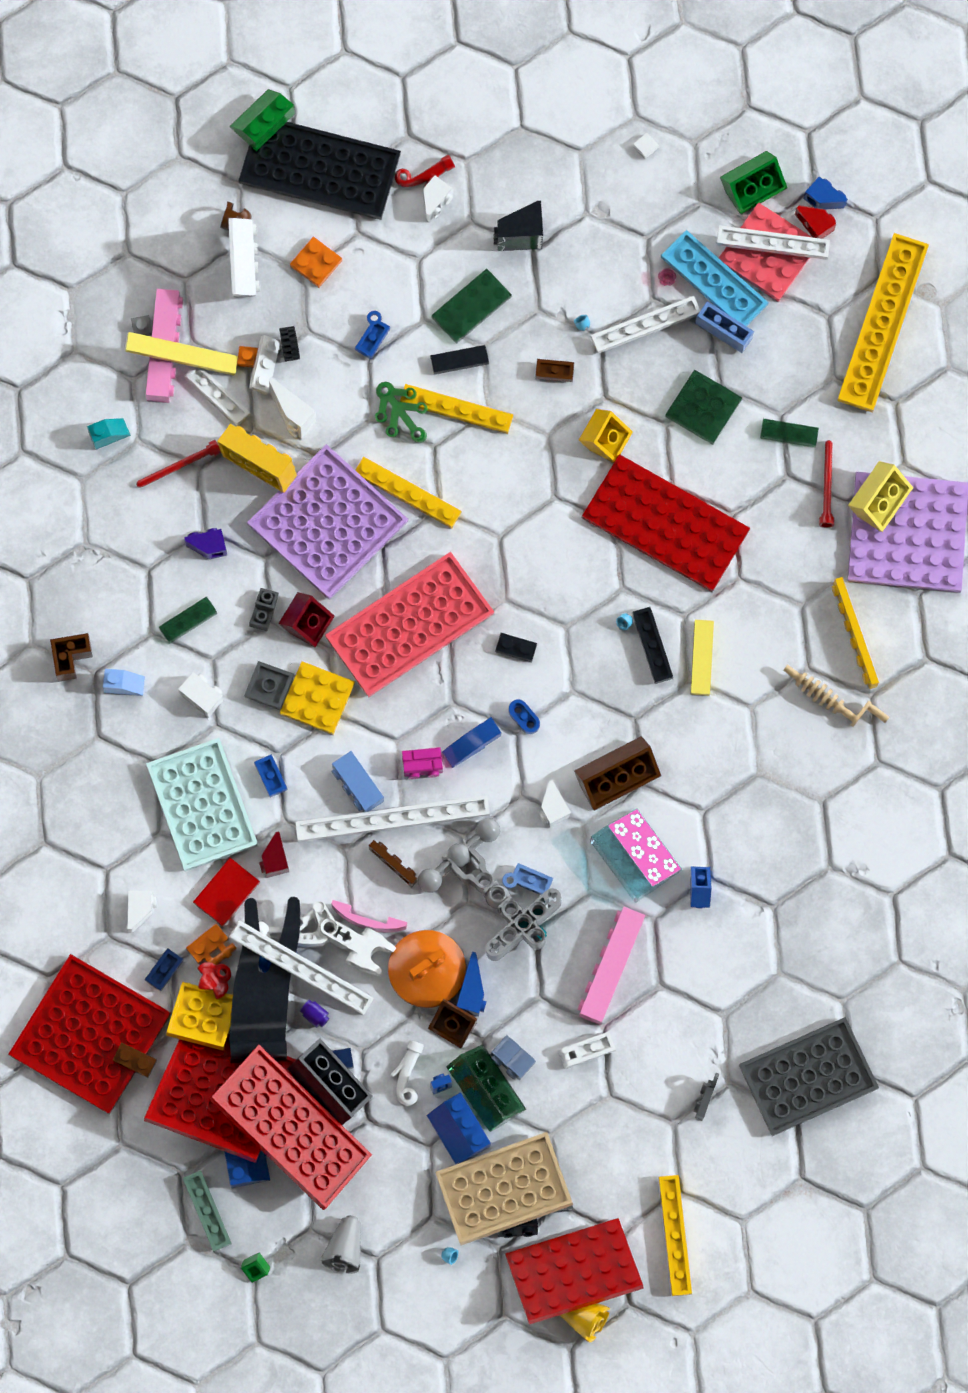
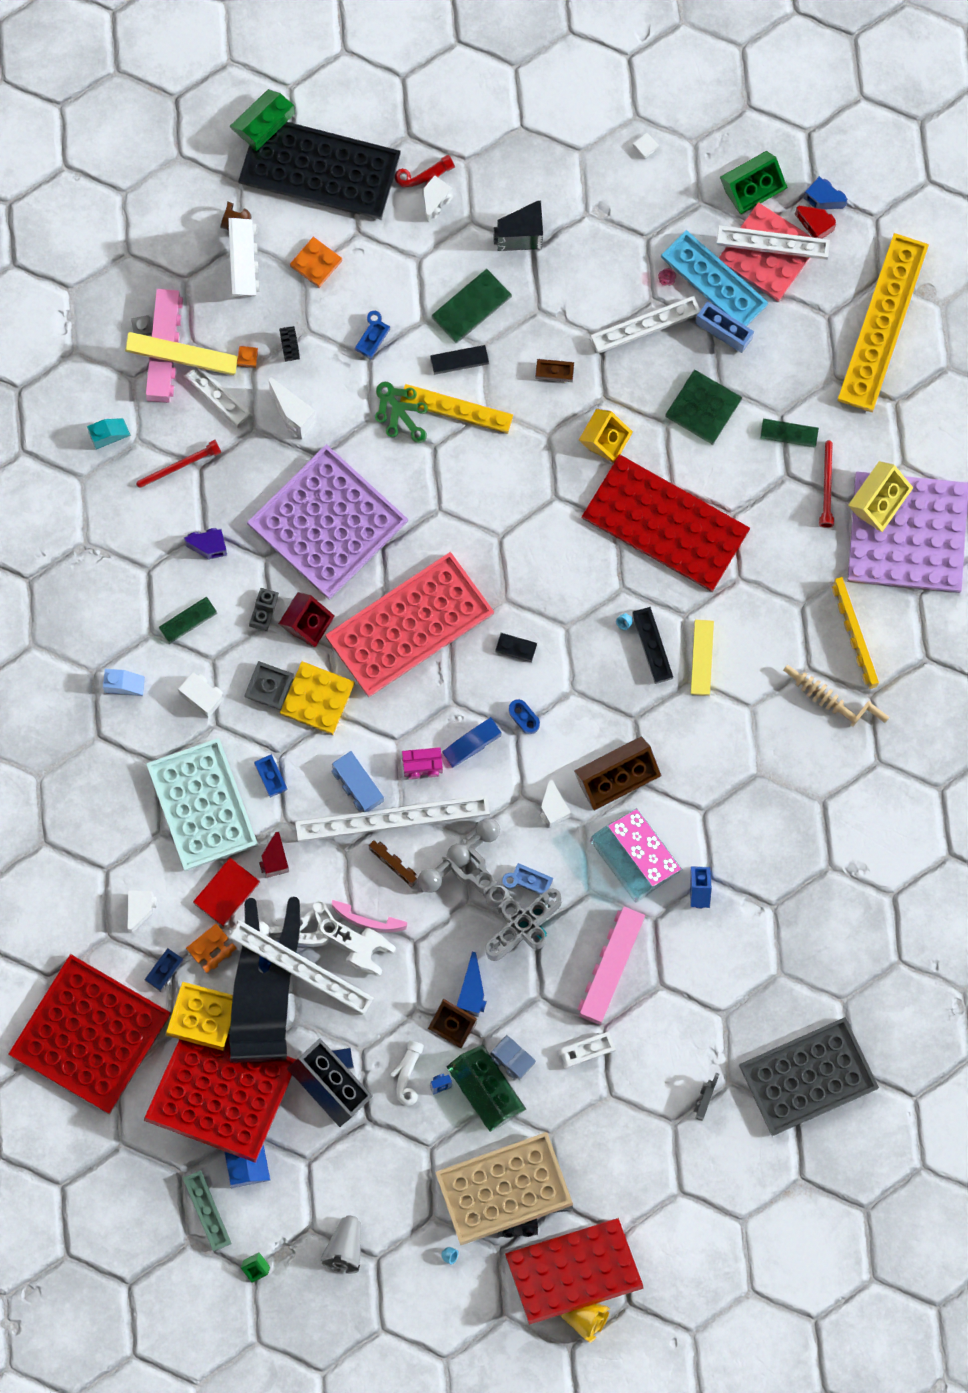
(67, 650): reddish brown brick -> none
(134, 1060): reddish brown plate -> none
(213, 980): red plate -> none
(257, 457): yellow brick -> none
(264, 364): white plate -> none
(290, 1127): plate -> none
(314, 1013): dark purple brick -> none
(408, 492): yellow plate -> none
(426, 968): orange bracket -> none
(458, 1129): blue slope -> none
(582, 322): medium azure hinge -> none
(675, 1235): yellow plate -> none

